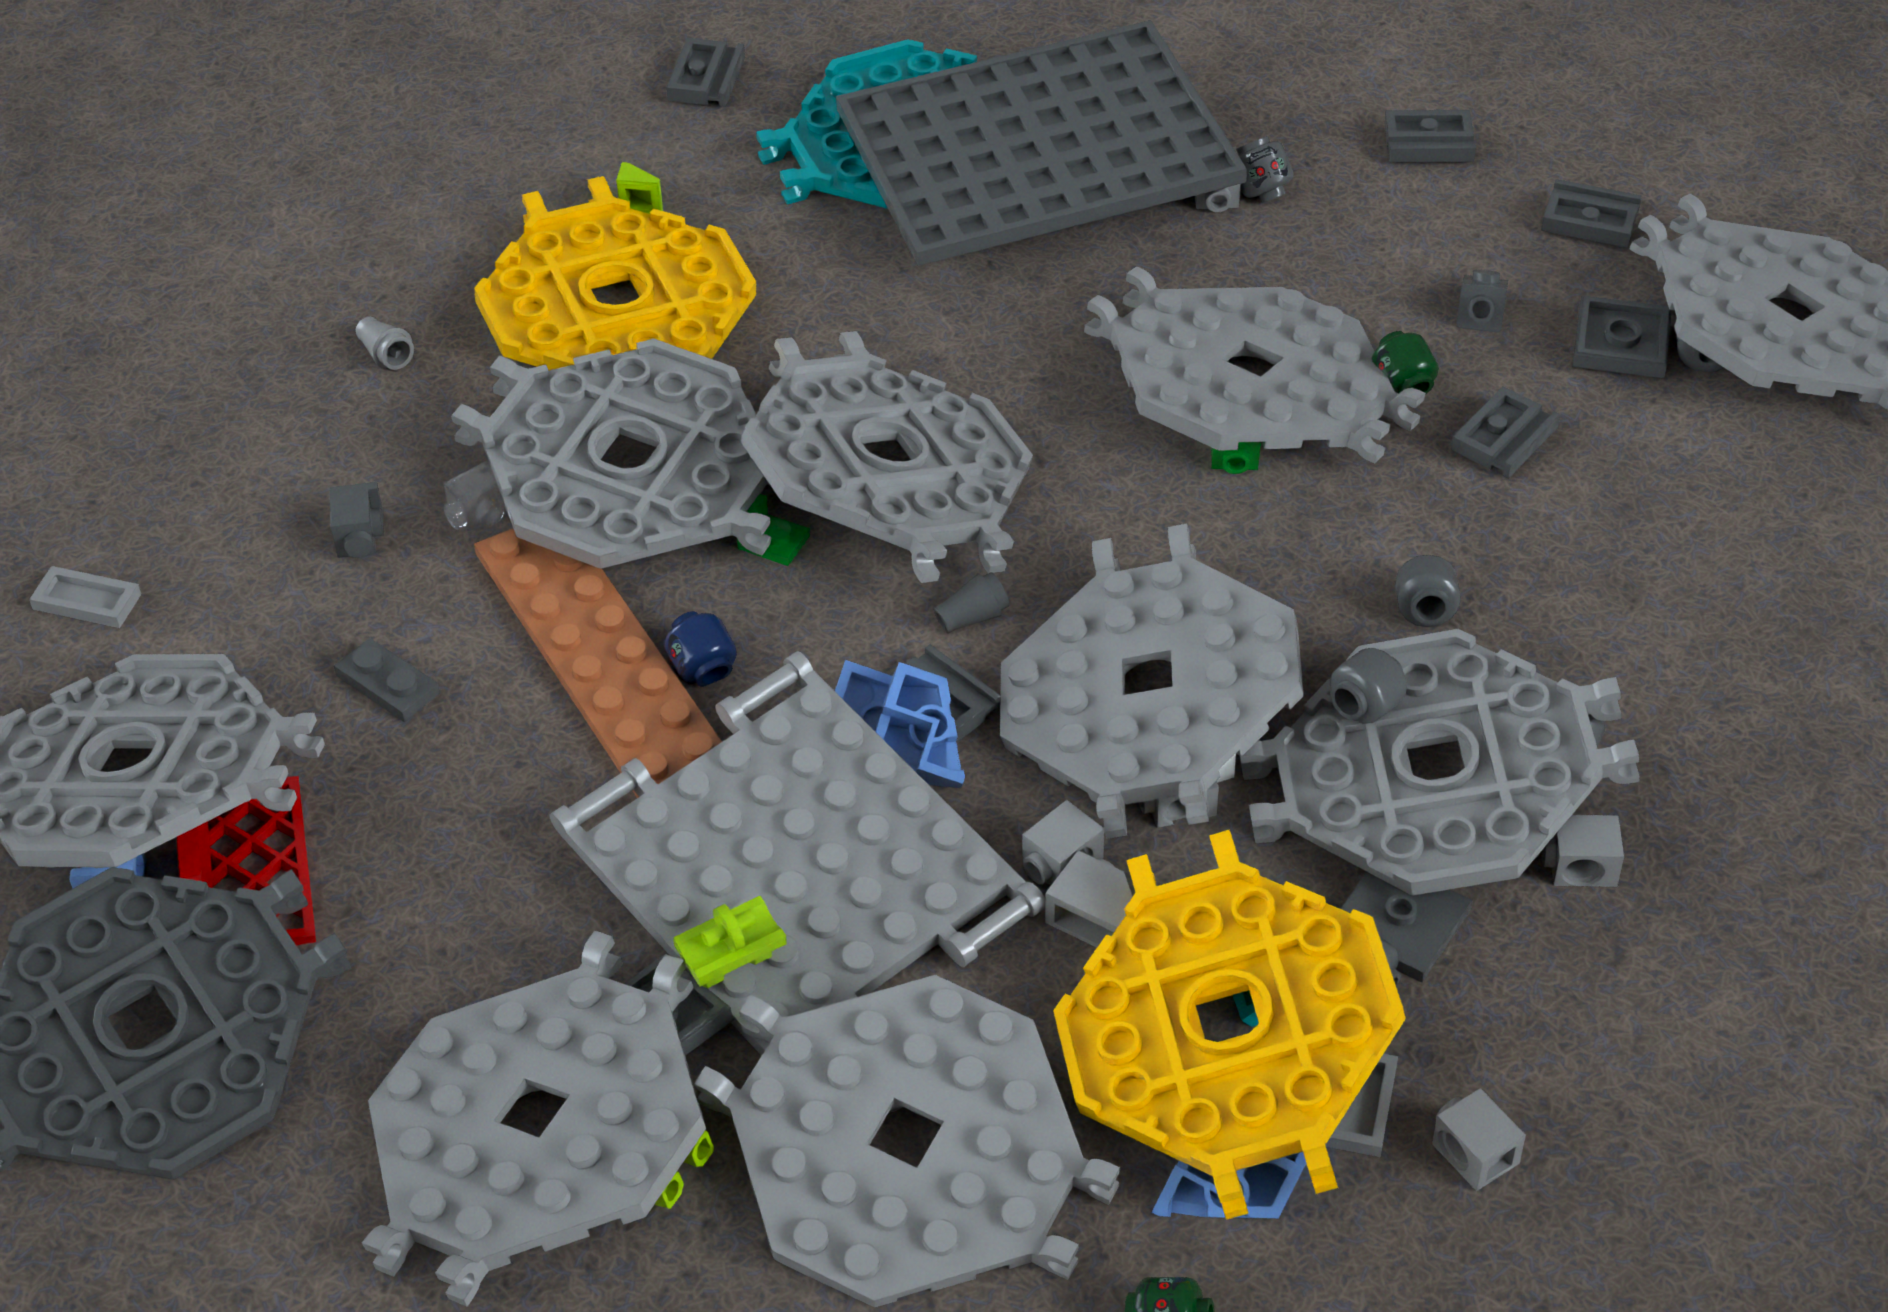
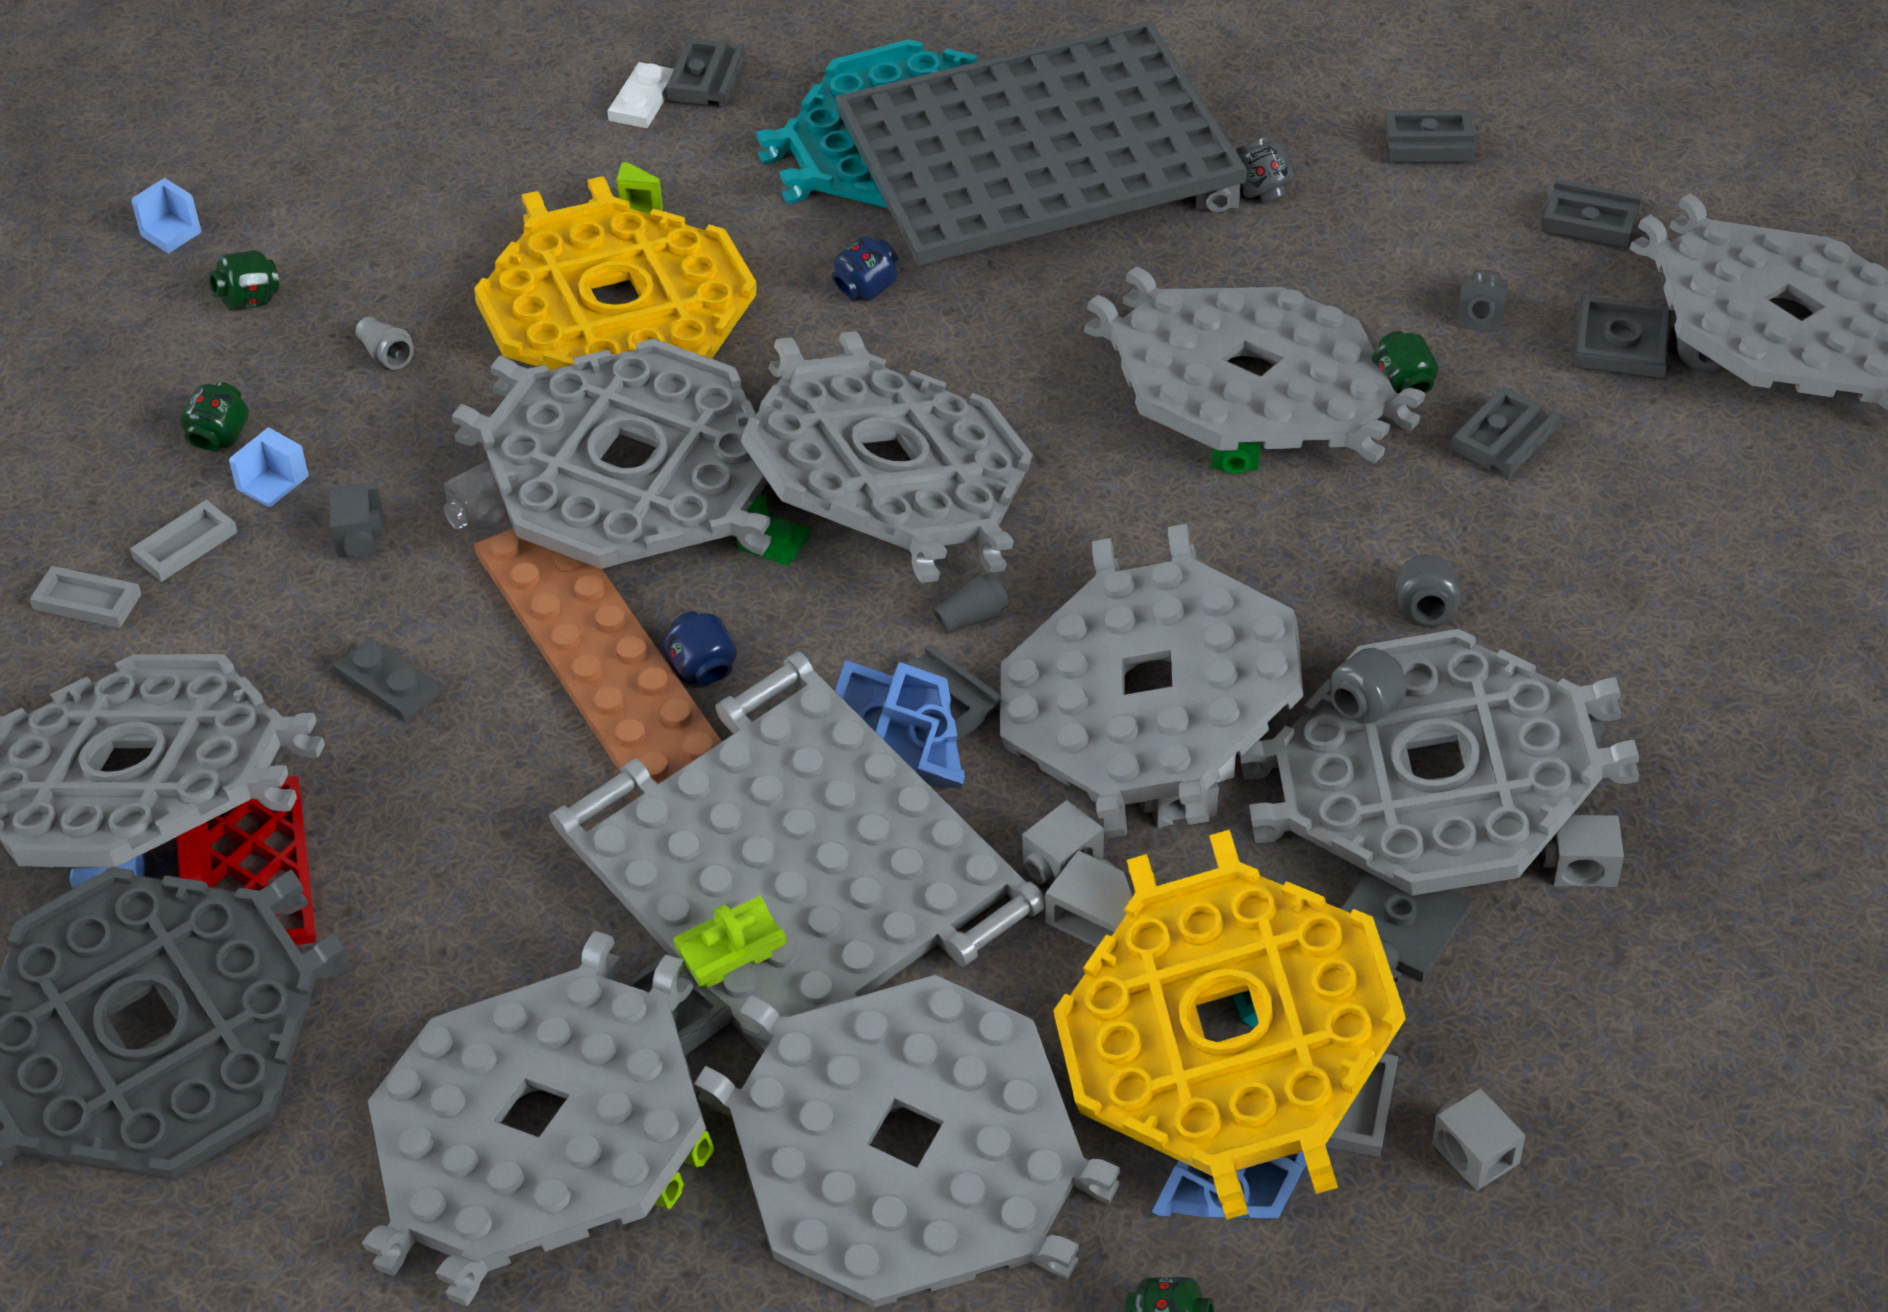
(166, 215): none -> light blue panel
(183, 540): none -> light grey tile
(214, 416): none -> dark green head
(244, 279): none -> dark green head
(268, 467): none -> light blue panel
(641, 95): none -> white plate
(865, 268): none -> dark blue head

